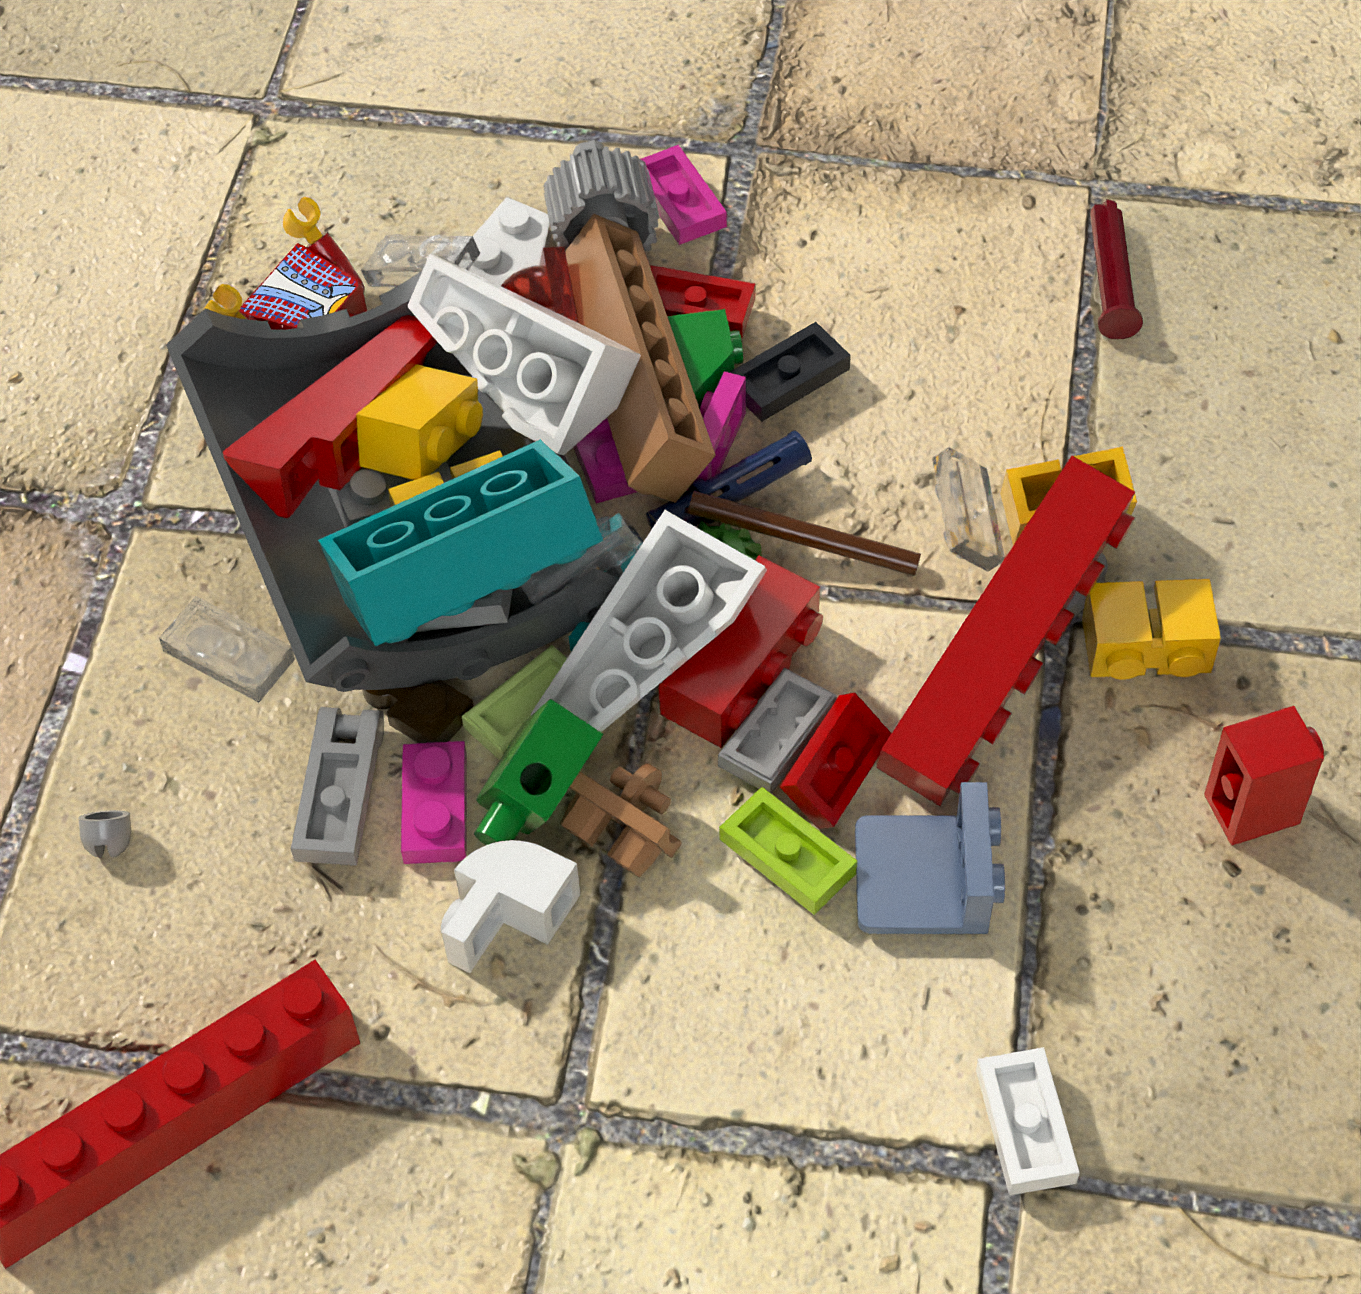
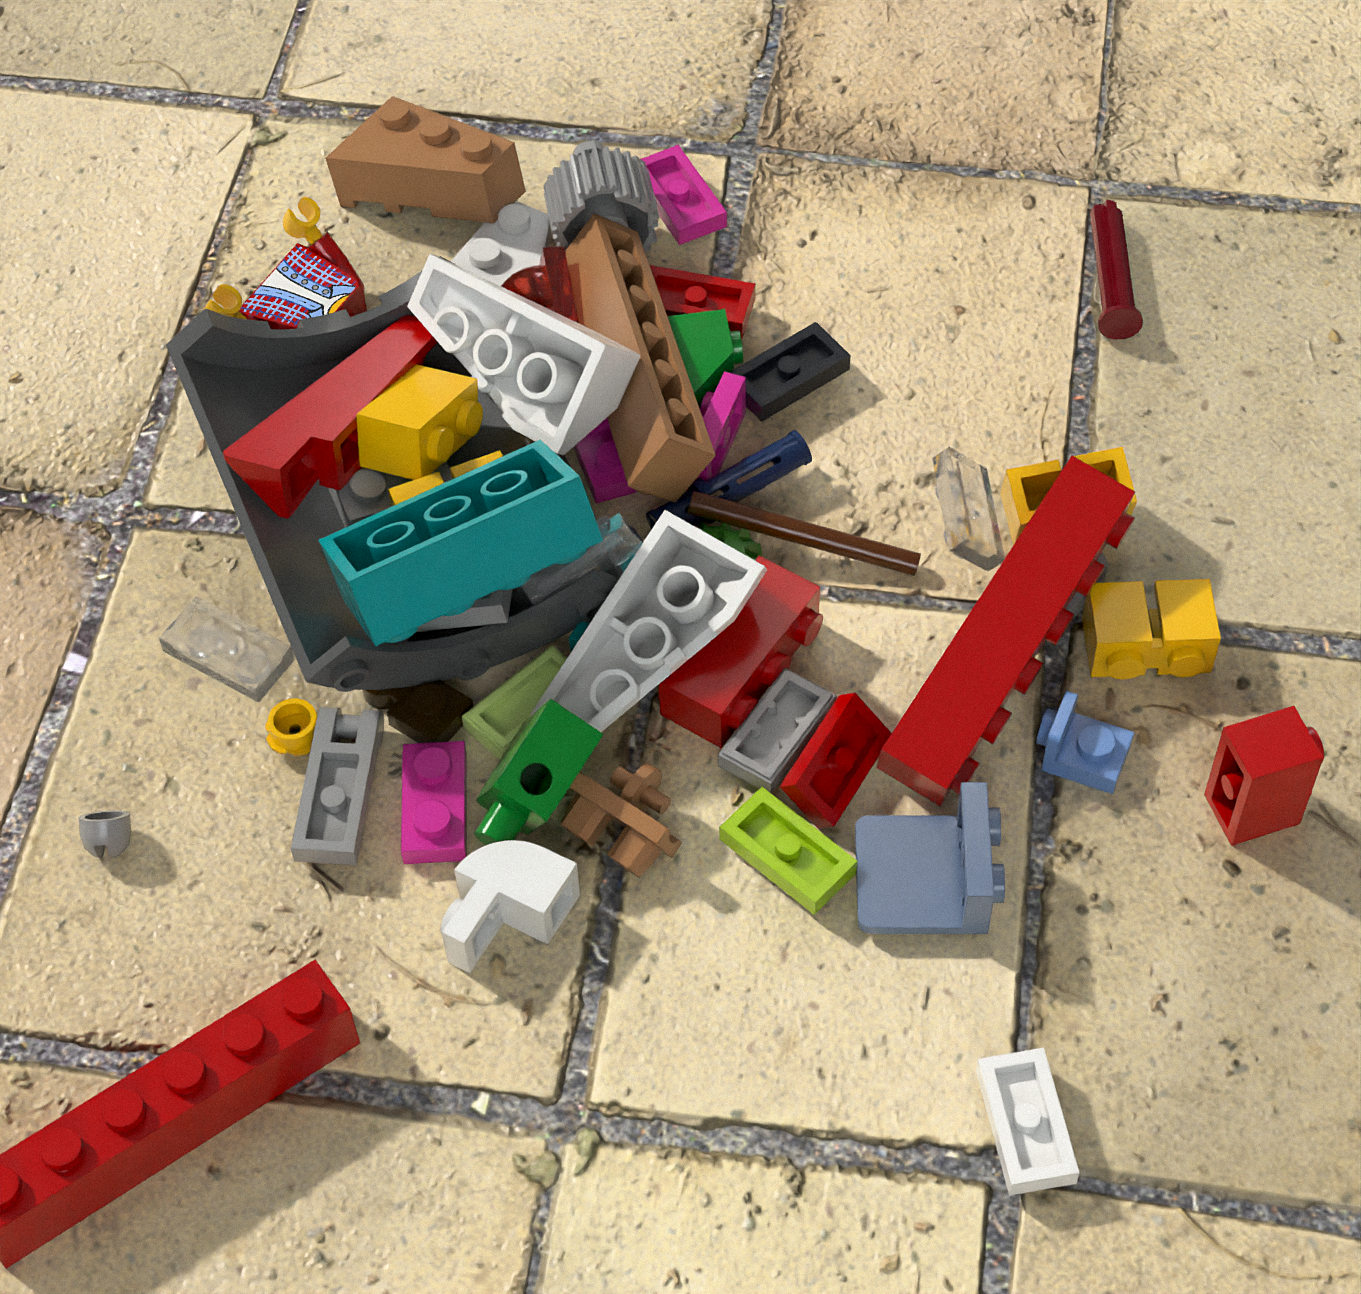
(291, 715): none -> yellow plate
(402, 257): clear plate -> none
(426, 161): none -> medium nougat wedge
(1083, 746): none -> medium blue bracket

